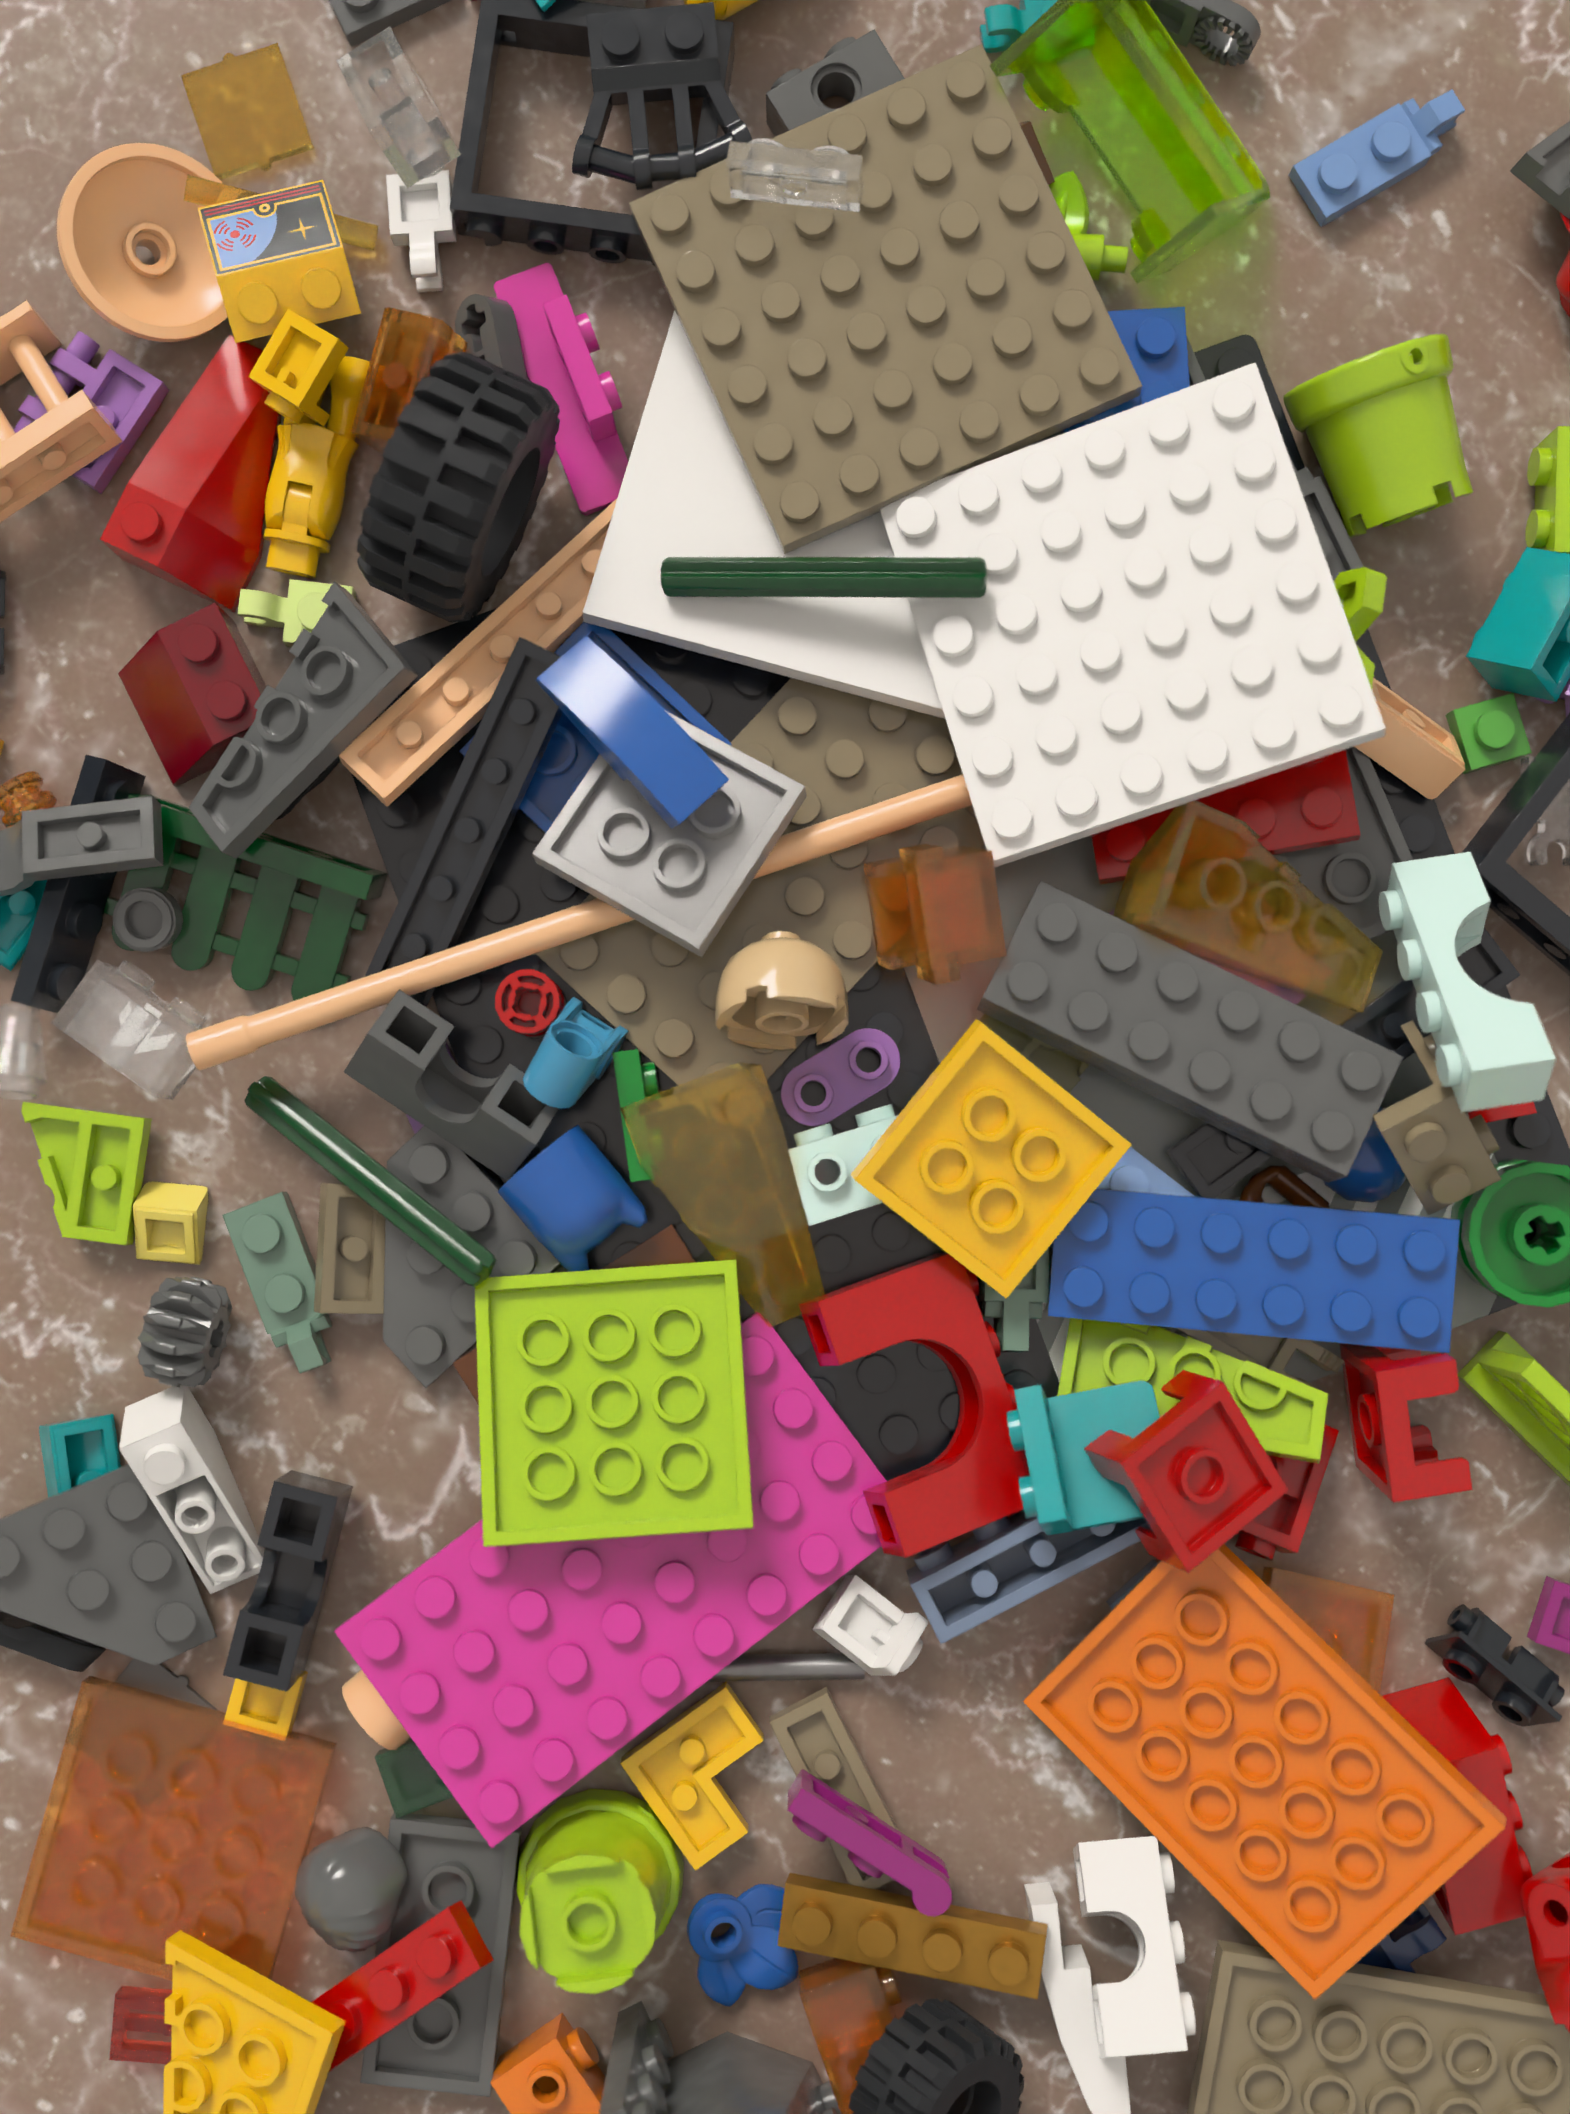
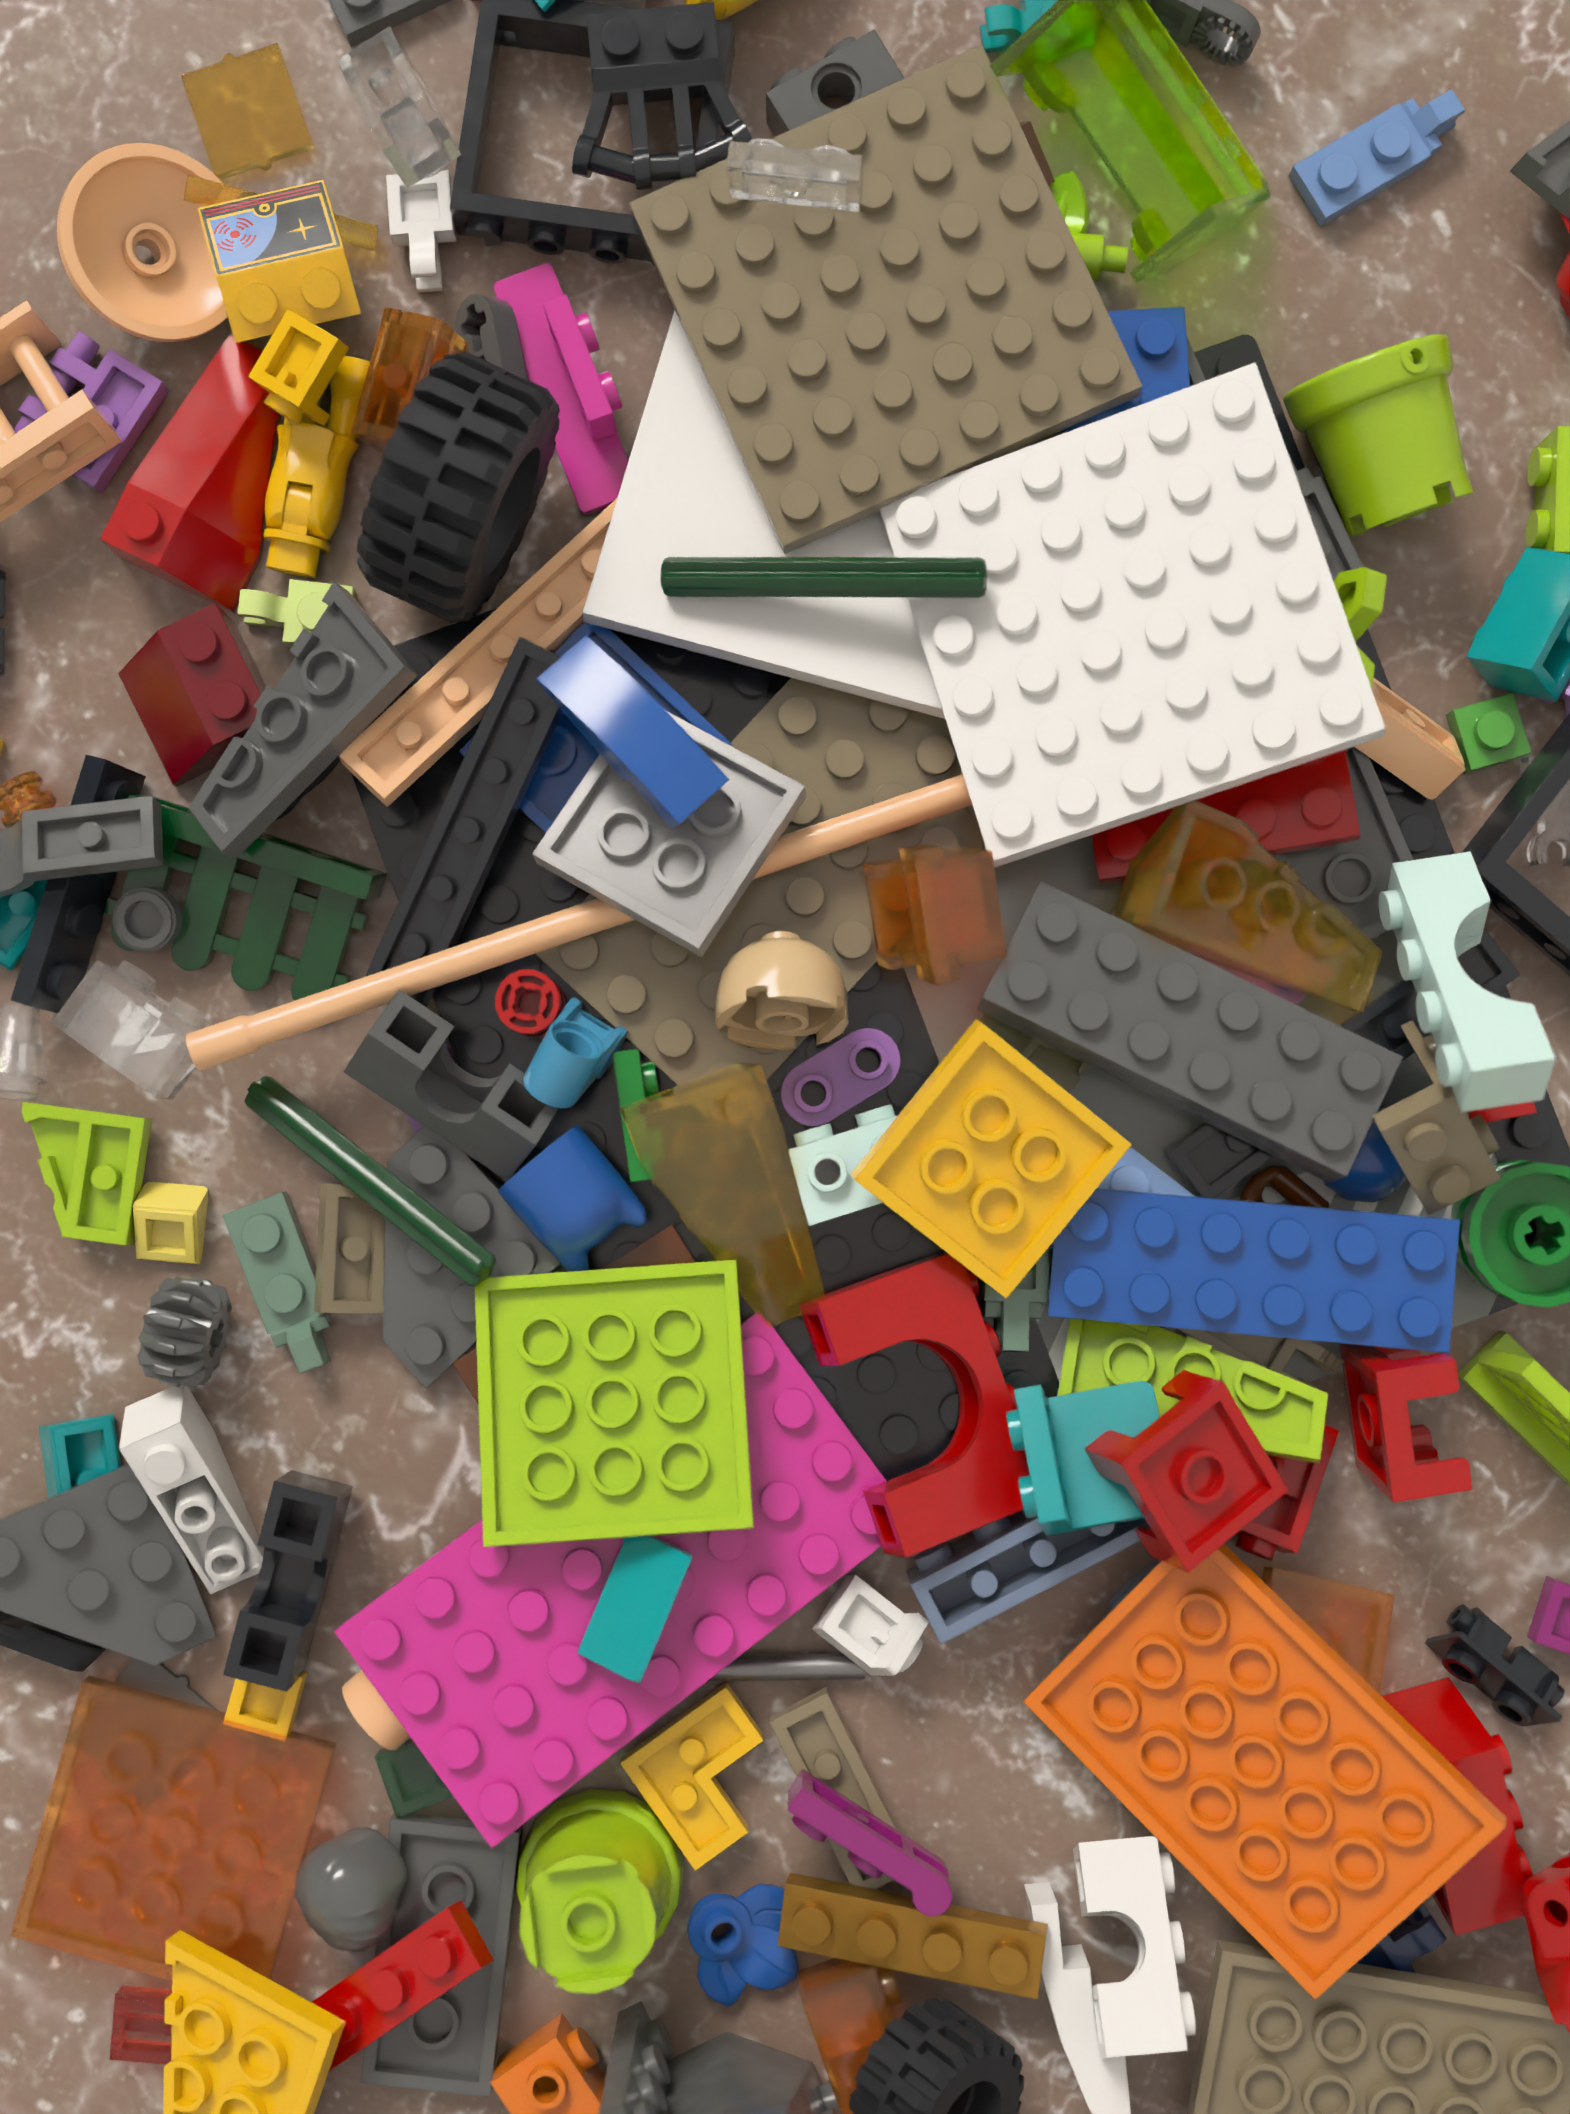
(635, 1605): none -> teal slope

